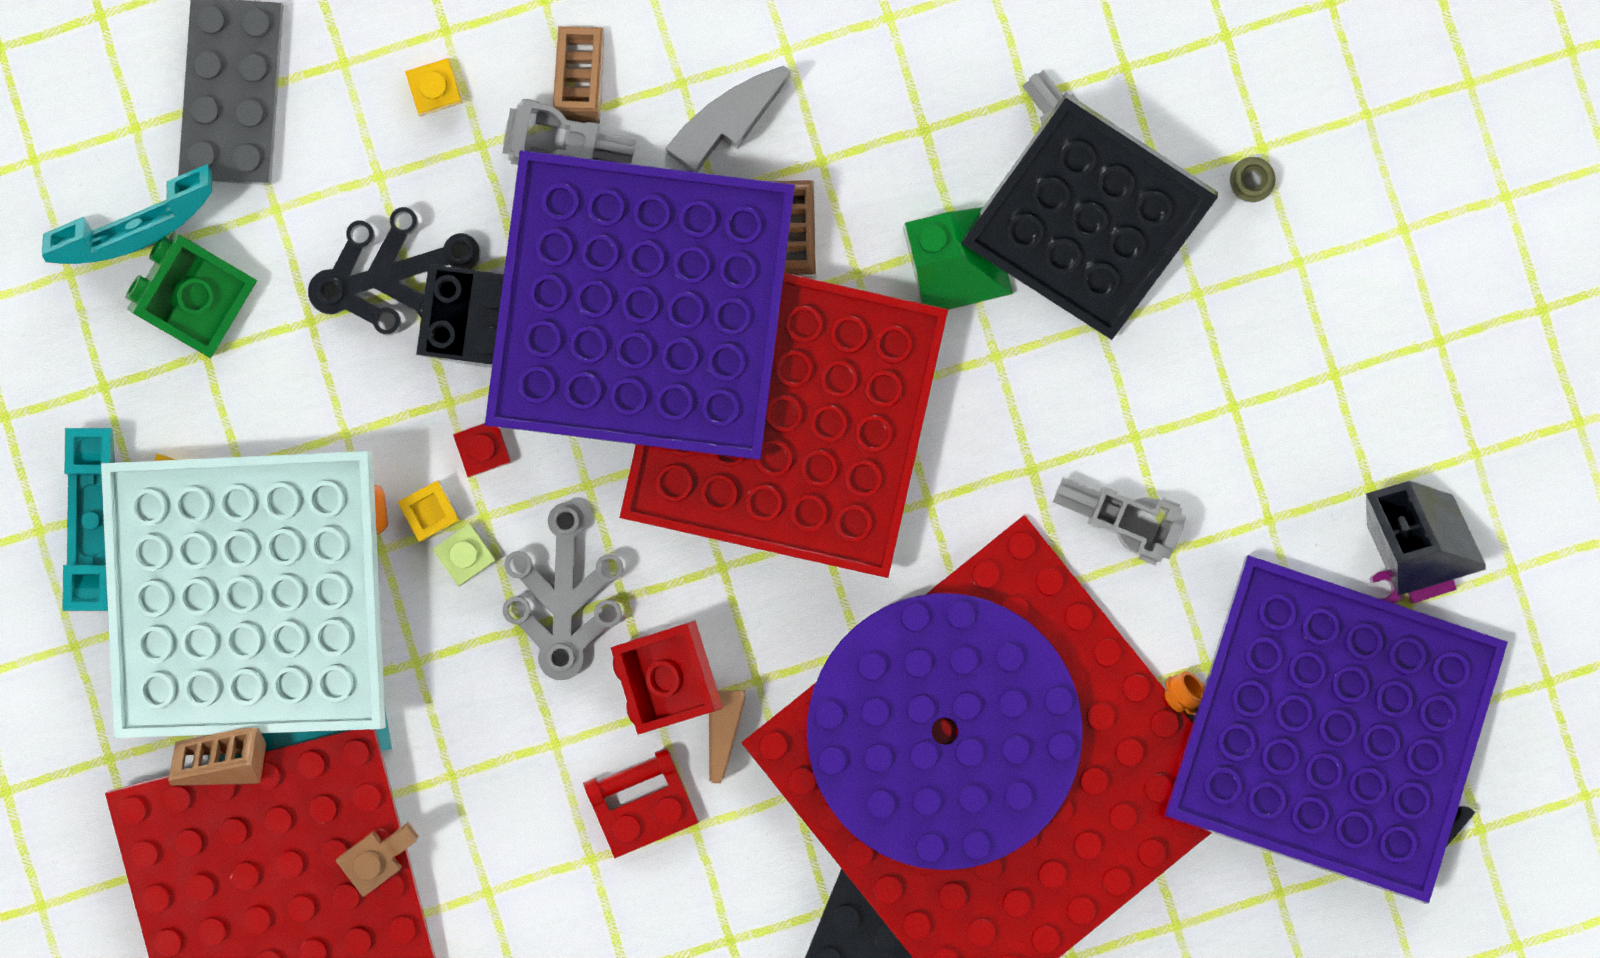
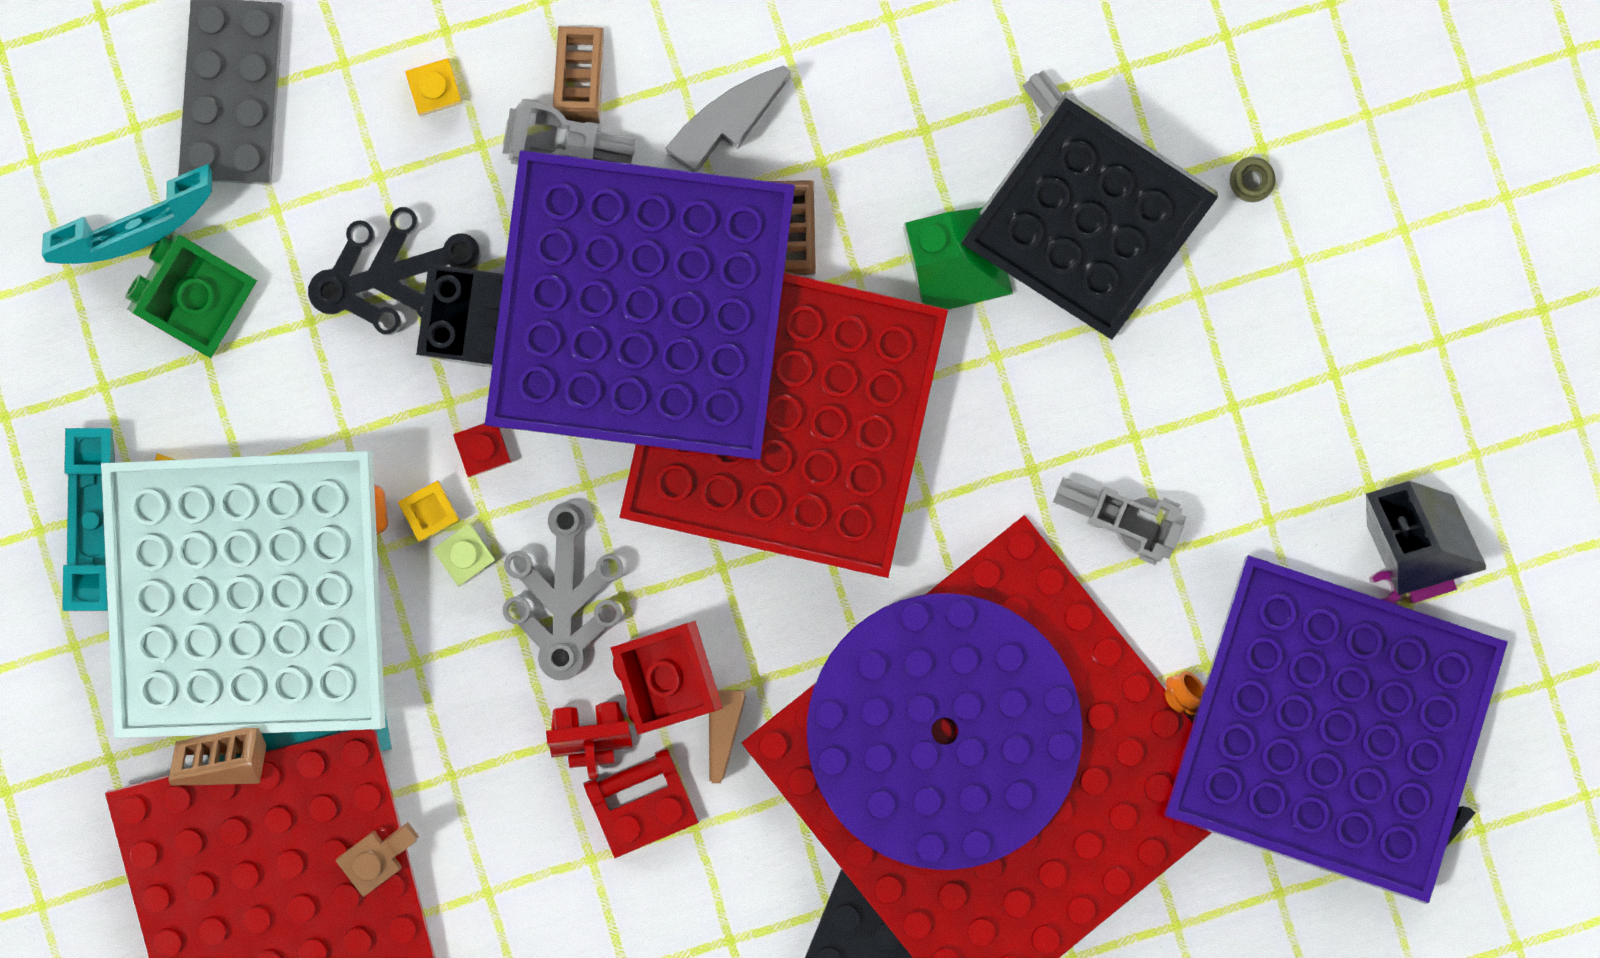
(592, 743): none -> red hips

